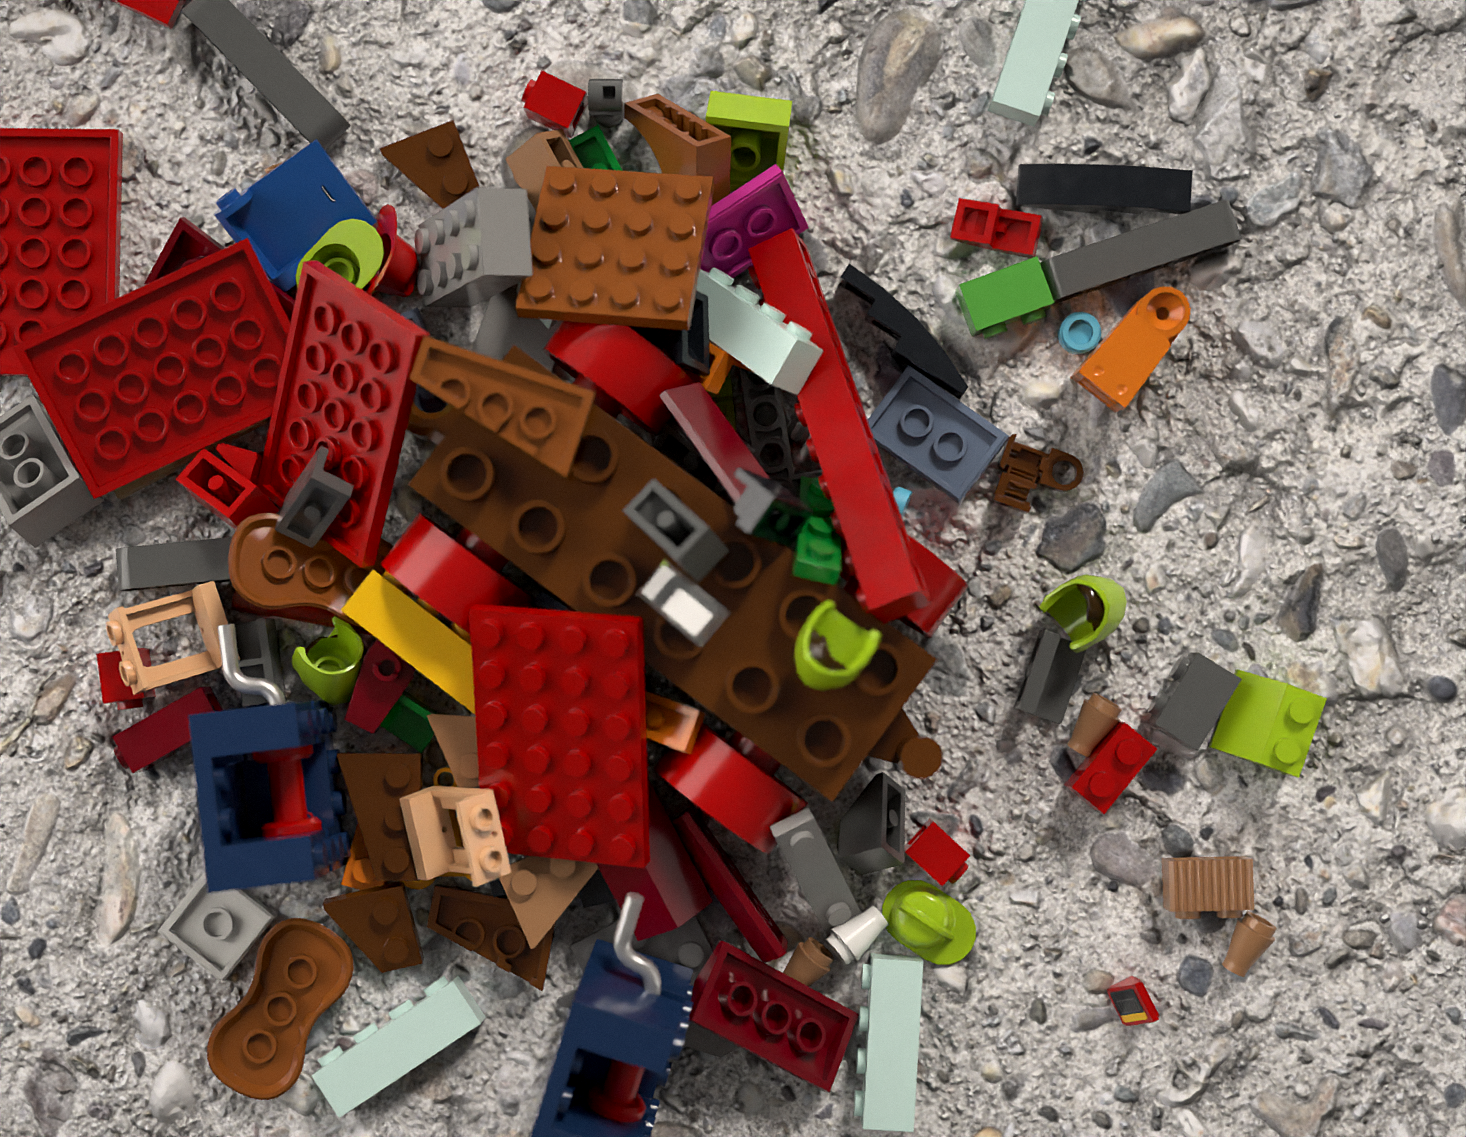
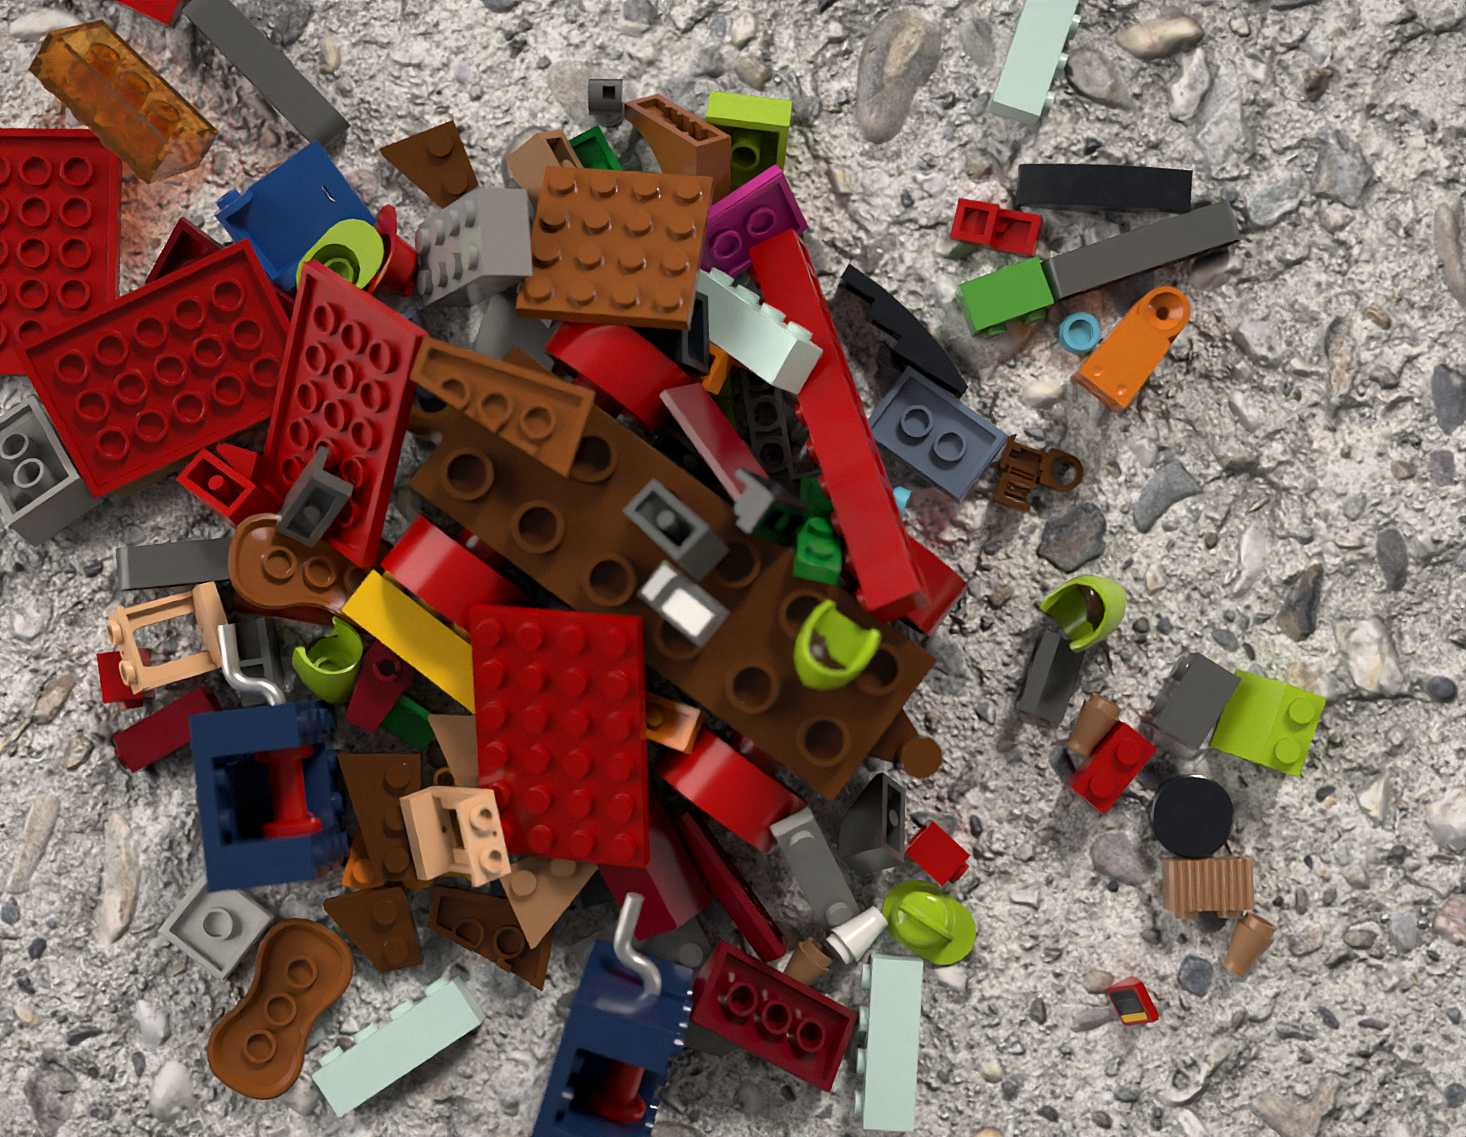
(123, 101): none -> clear orange brick
(554, 103): red brick -> none
(1191, 815): none -> black tile

